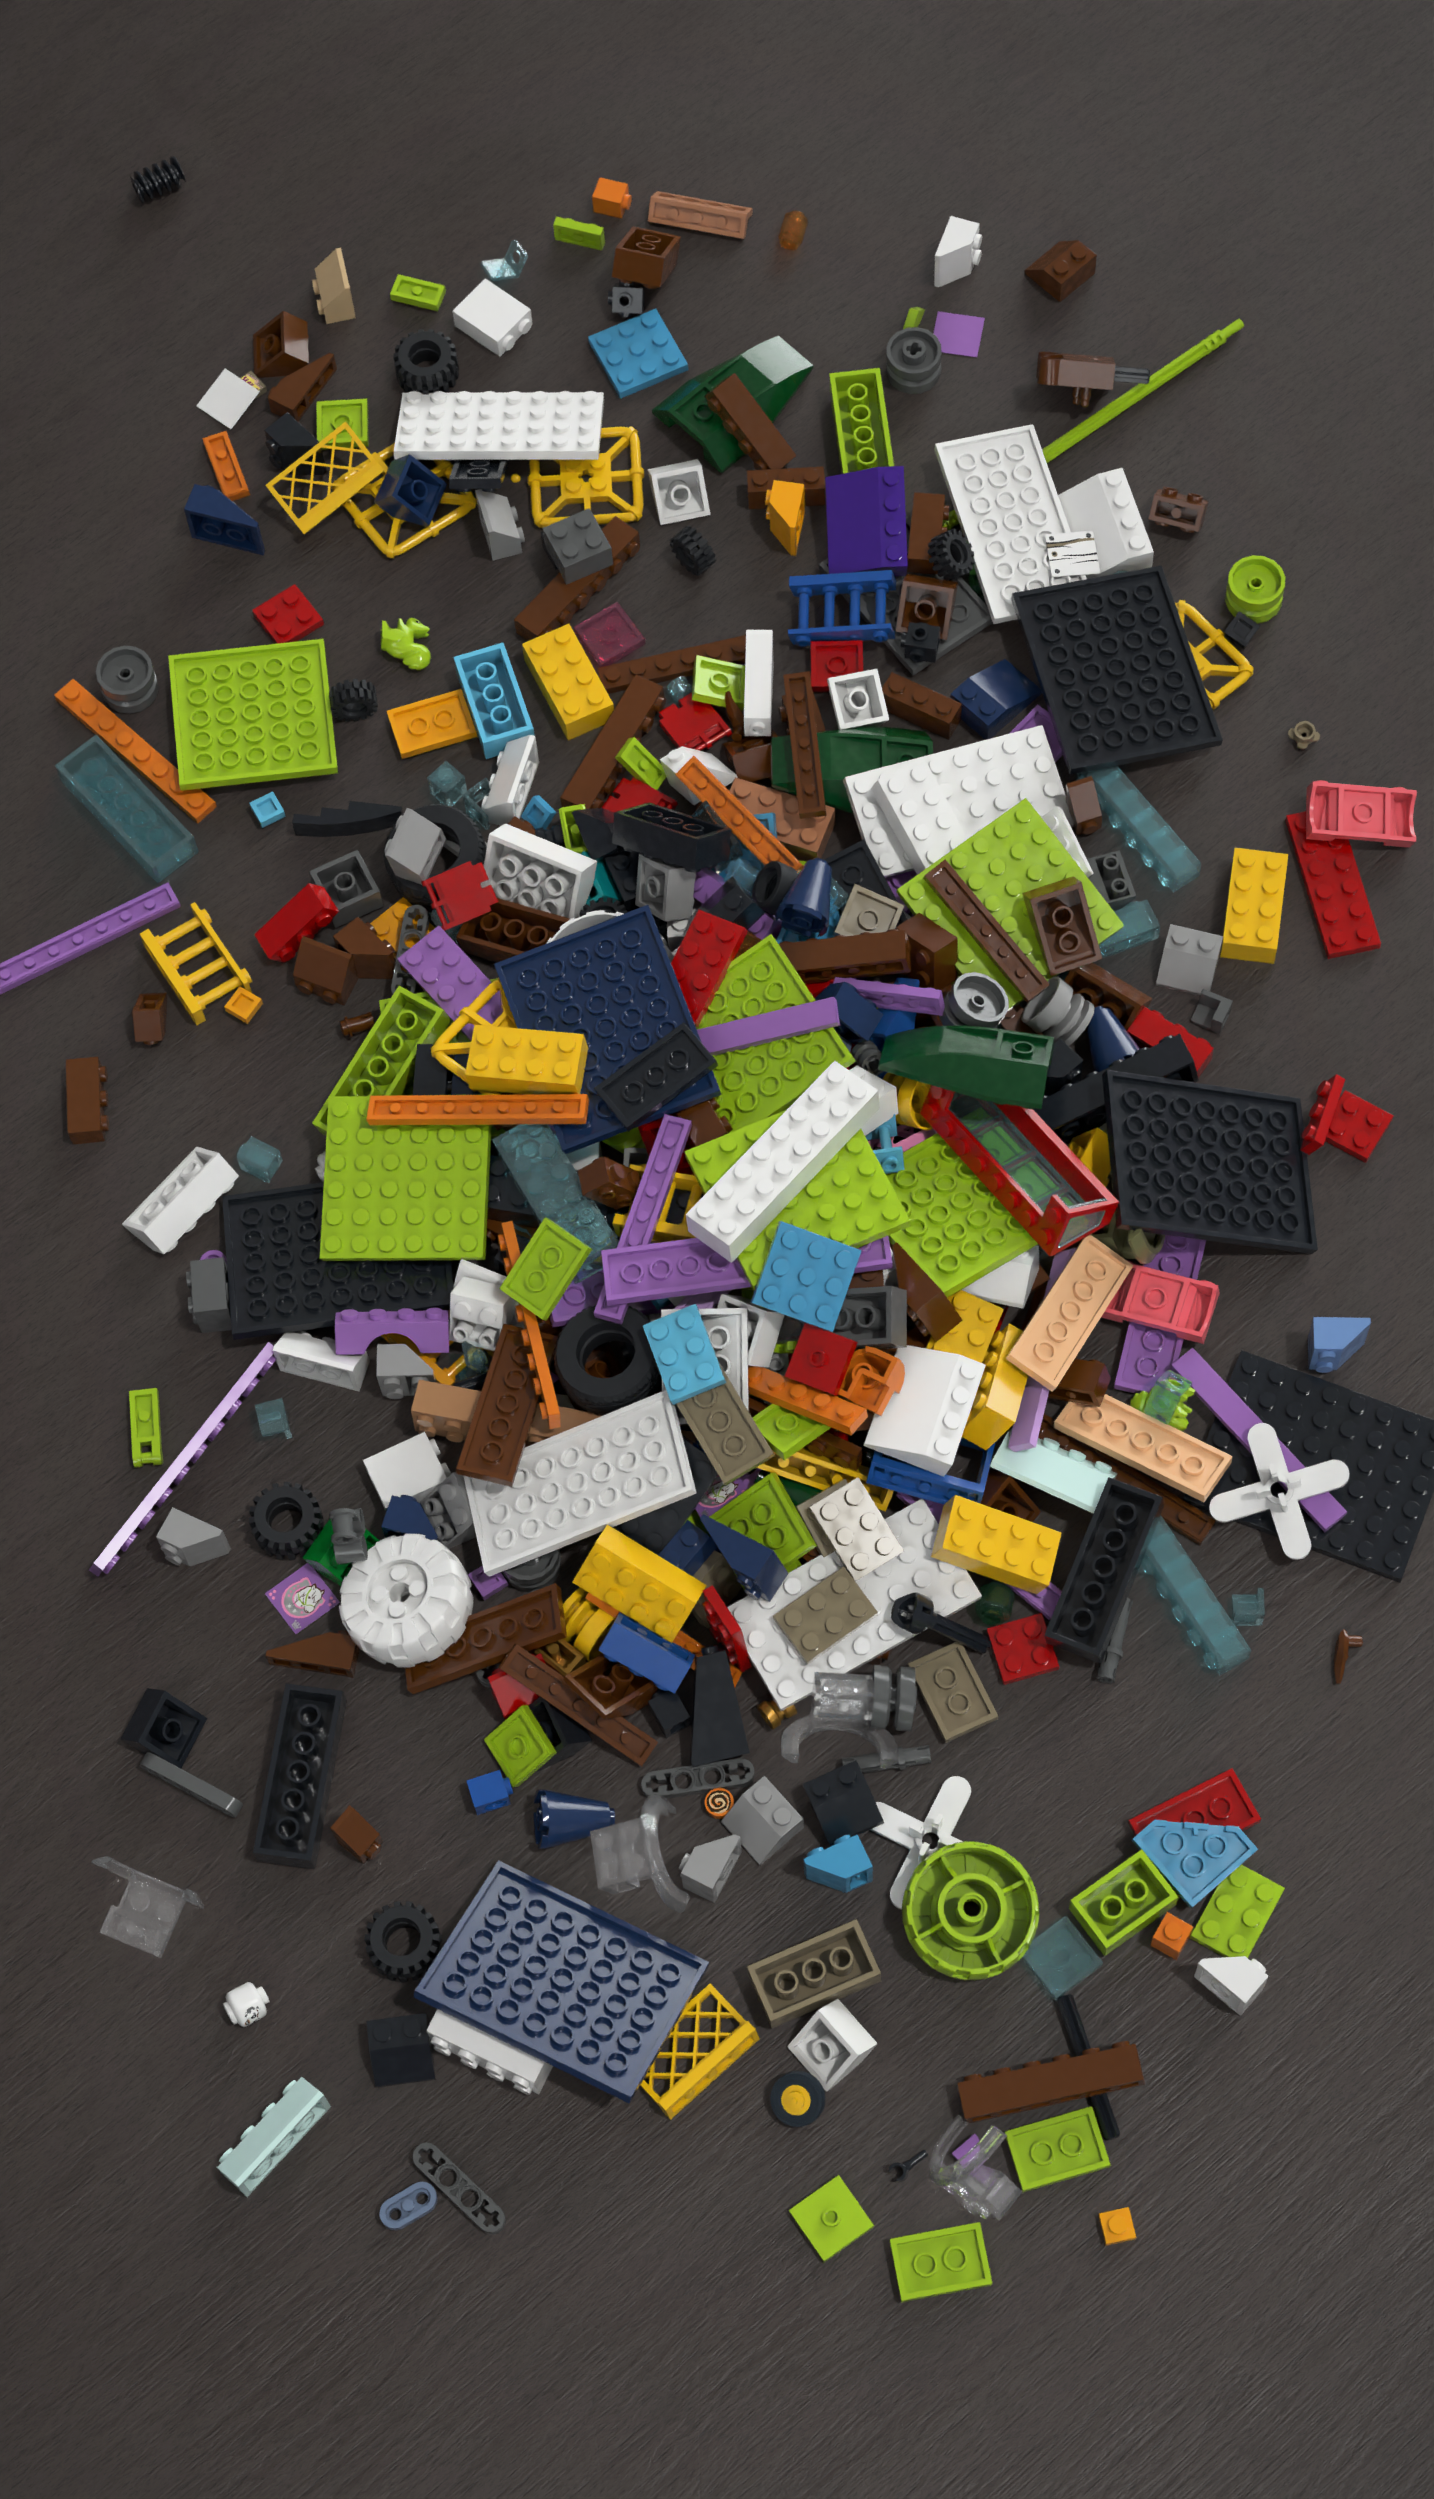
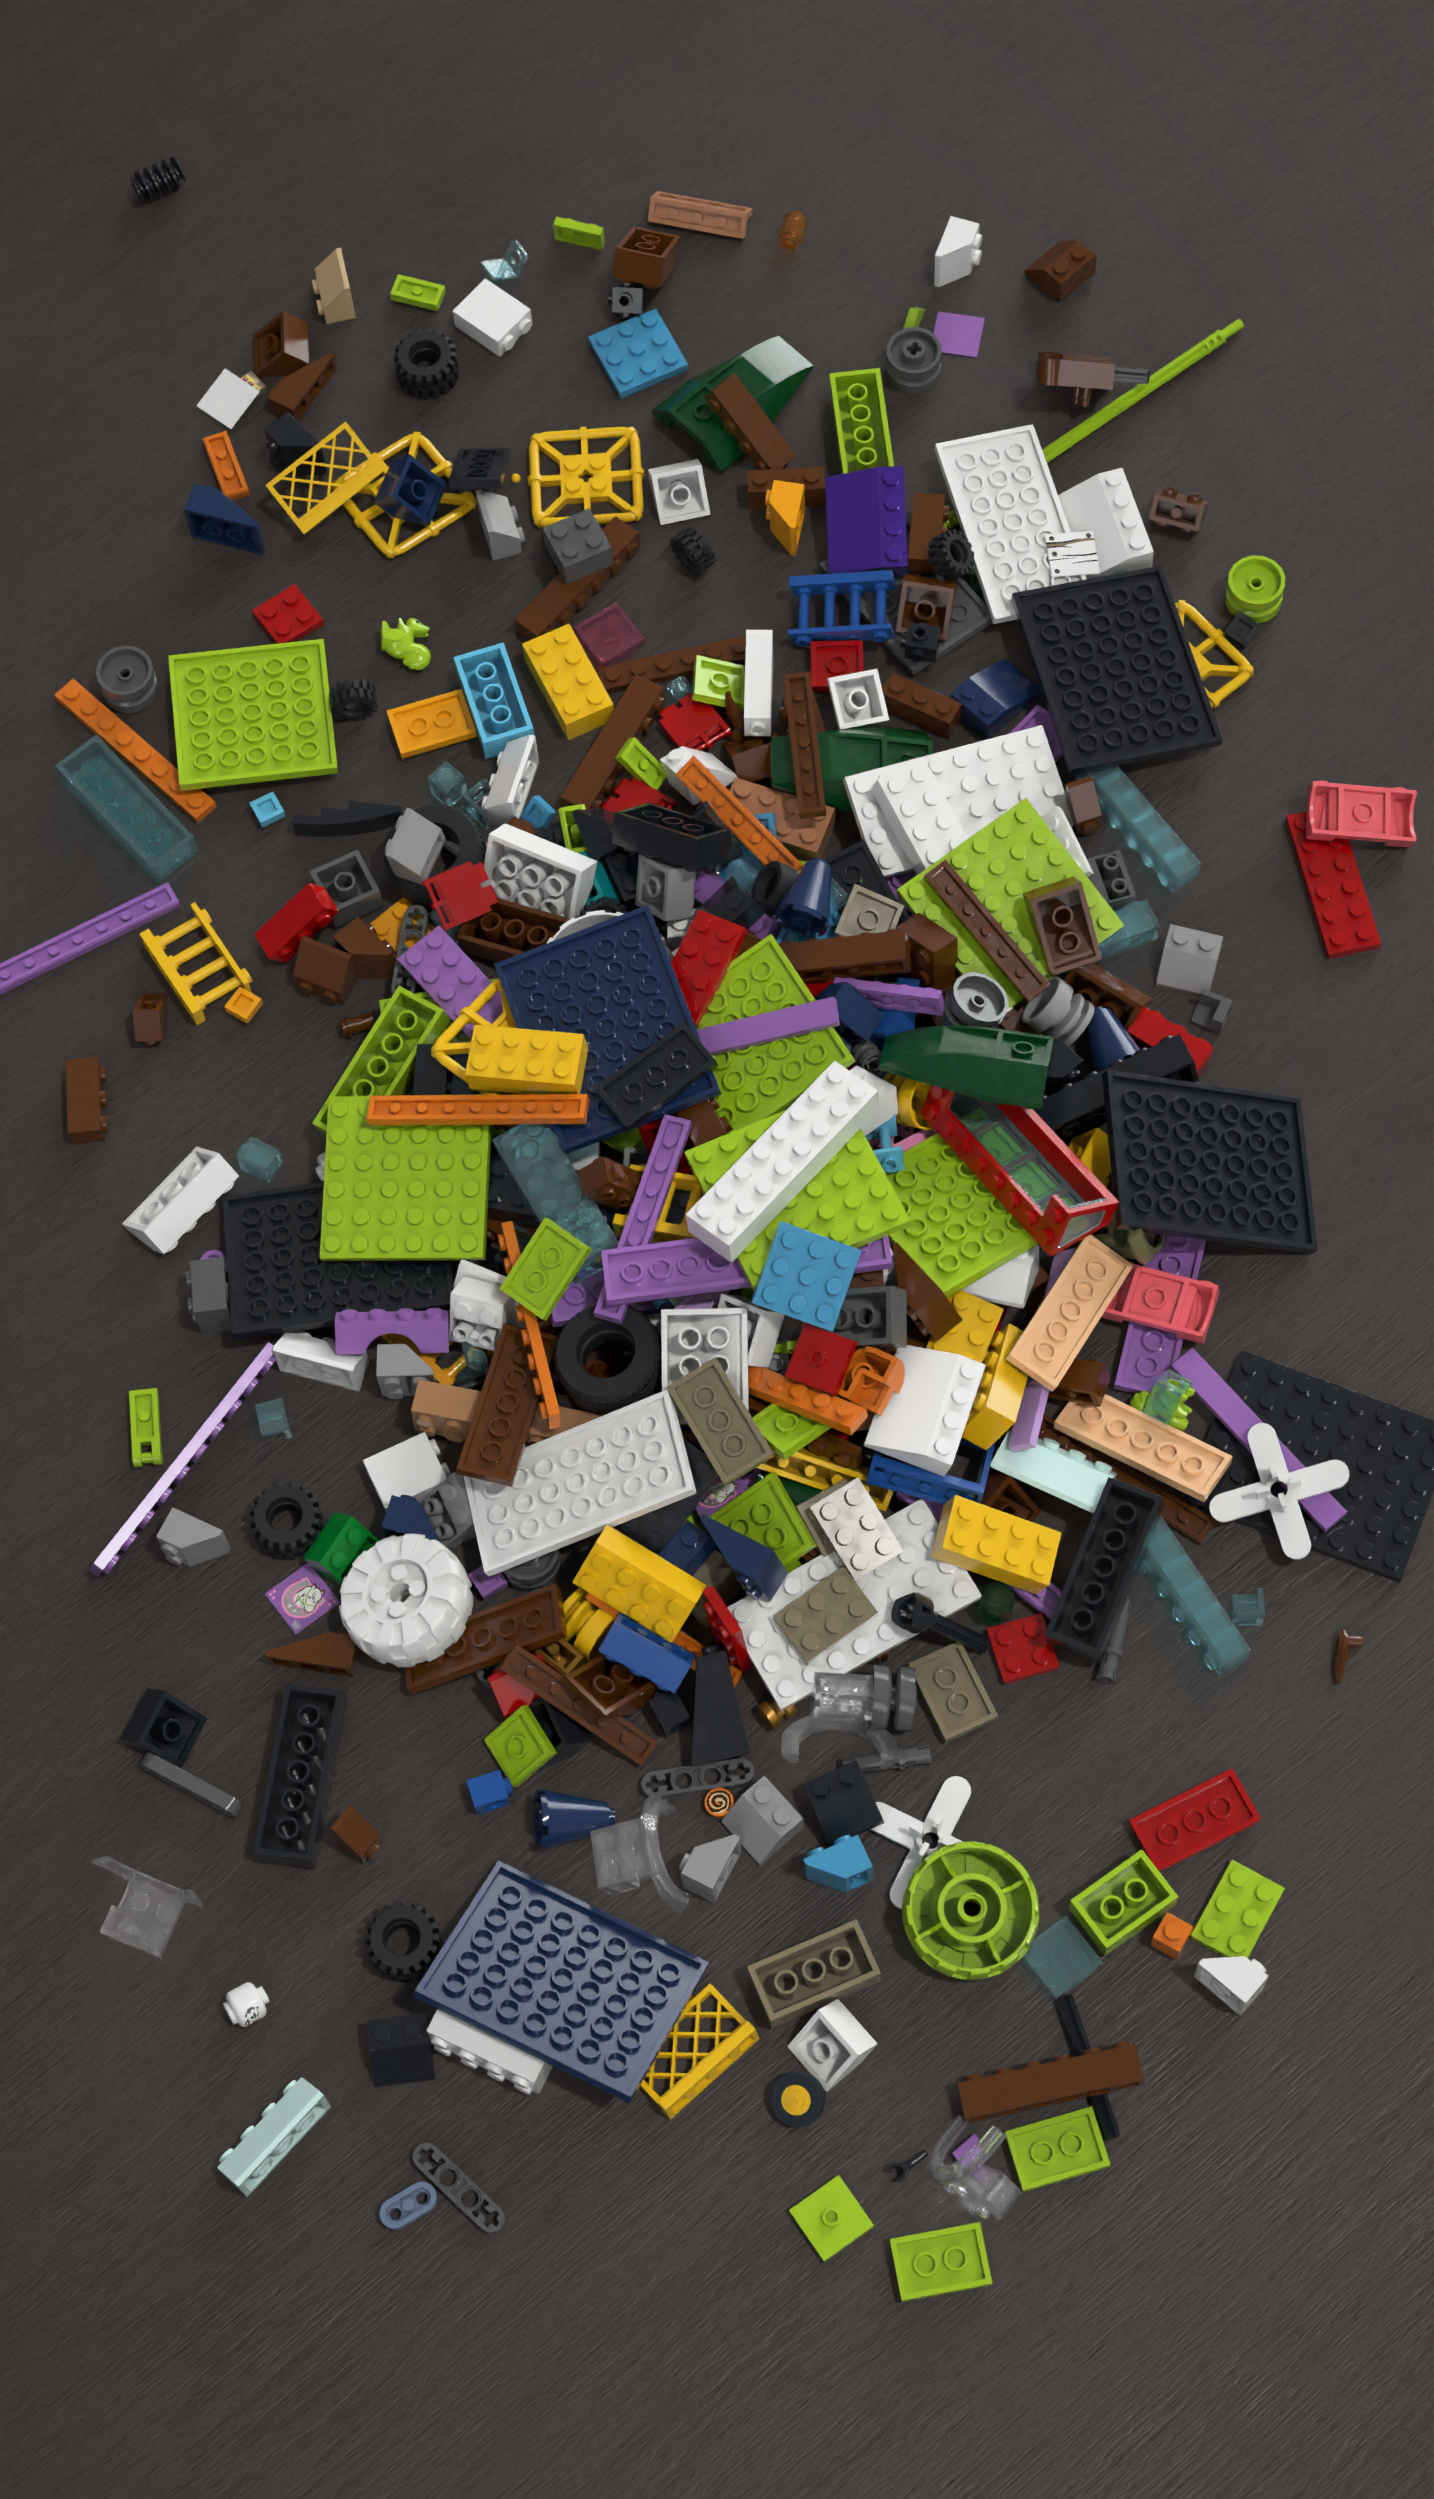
(334, 413): lime plate -> none
(348, 1535): dark grey piece -> none
(500, 426): white plate -> none
(611, 198): orange brick -> none
(684, 1354): medium azure plate -> none
(1117, 2226): light orange plate -> none
(1194, 1854): dark azure plate -> none
(1254, 905): yellow brick -> none
(1304, 728): dark tan plate -> none
(1322, 1114): red plate -> none
(1335, 1341): medium blue slope -> none
(1357, 1126): red plate -> none

